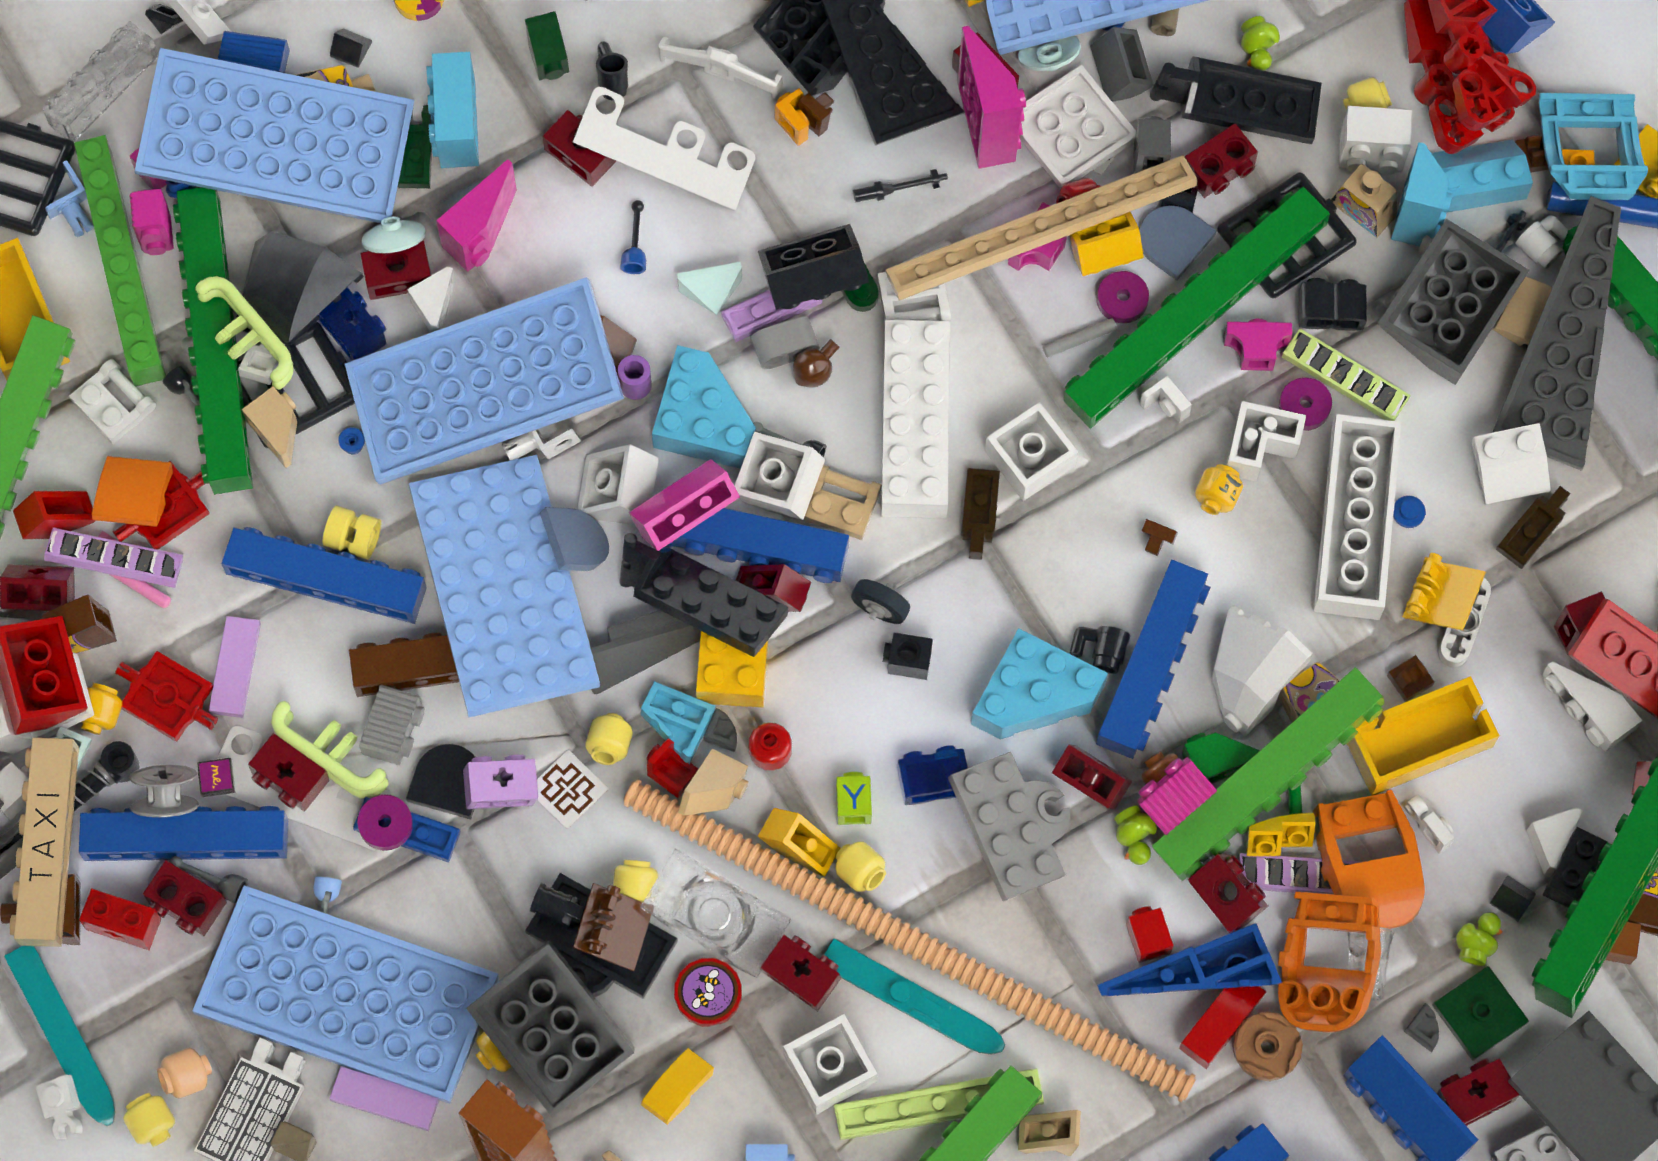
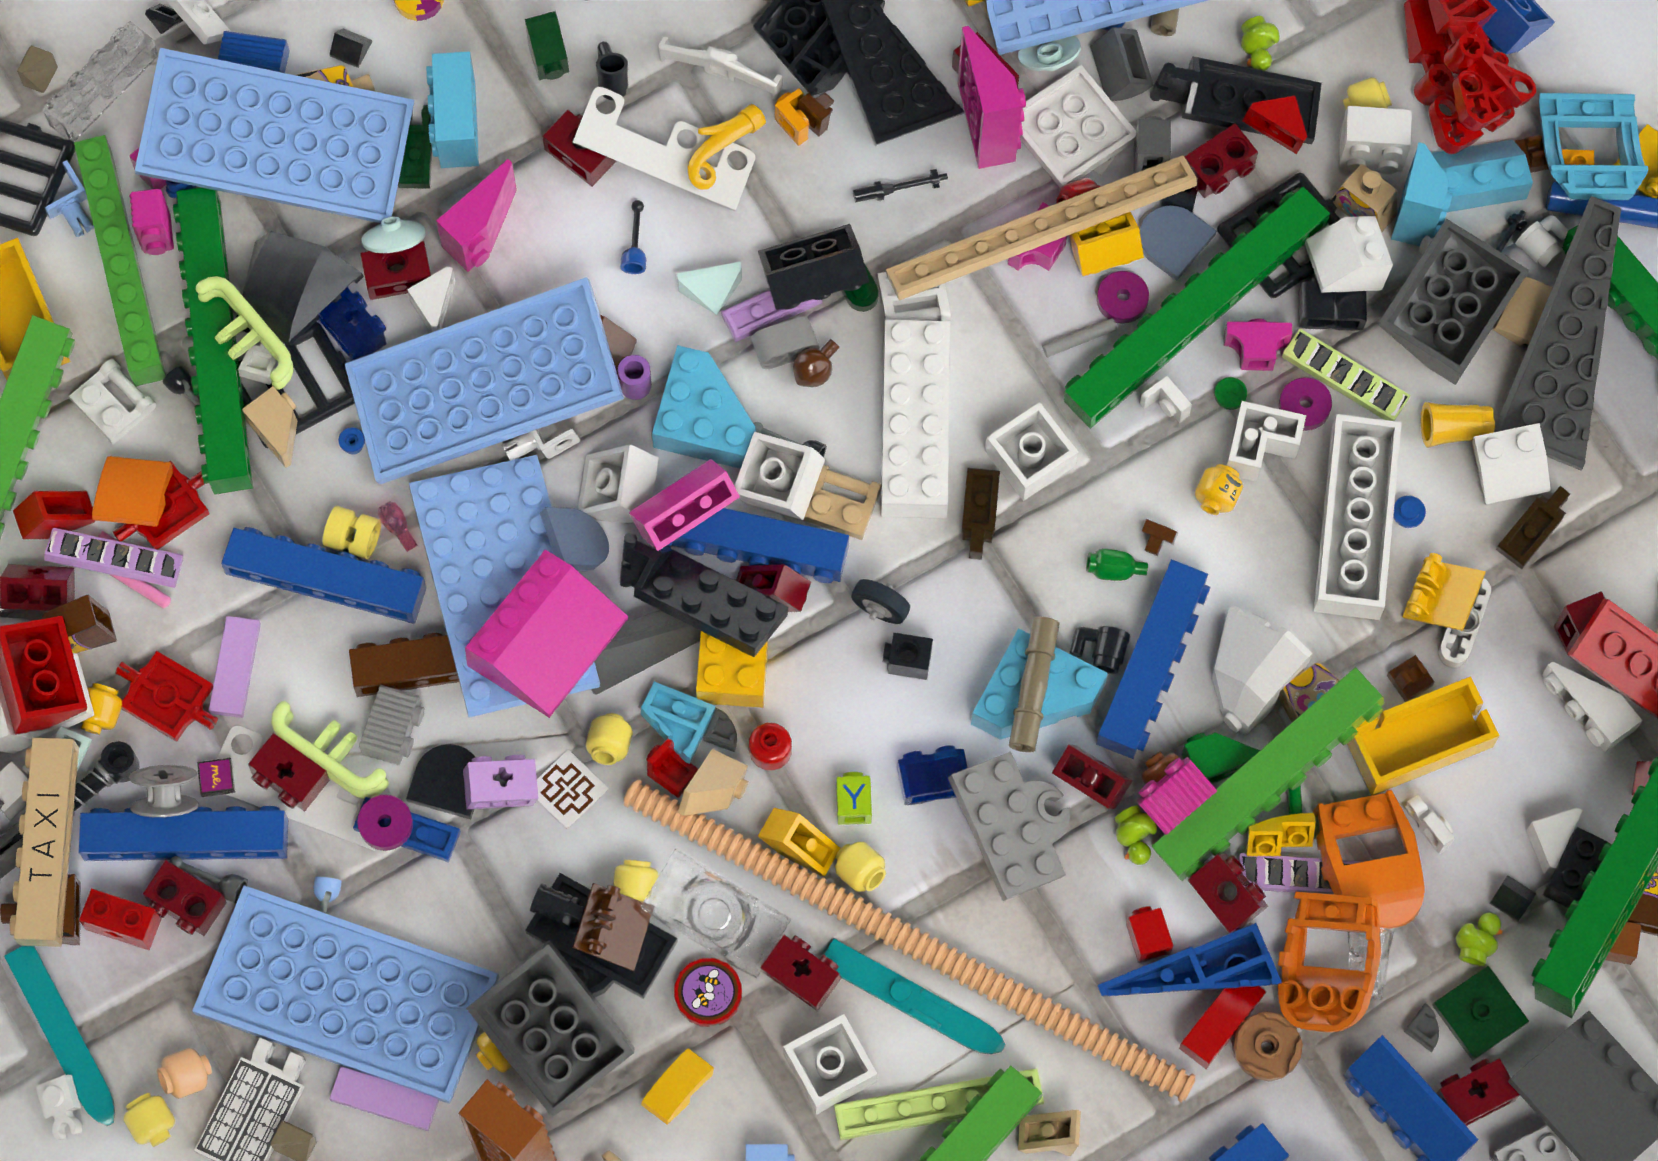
(37, 69): none -> dark tan slope
(395, 521): none -> clear pink rock
(545, 634): none -> dark pink slope
(723, 134): none -> yellow plant
(1034, 684): none -> dark tan piece
(1114, 565): none -> green plant
(1230, 393): none -> green piece
(1279, 121): none -> red slope
(1350, 256): none -> white slope
(1454, 423): none -> yellow plant

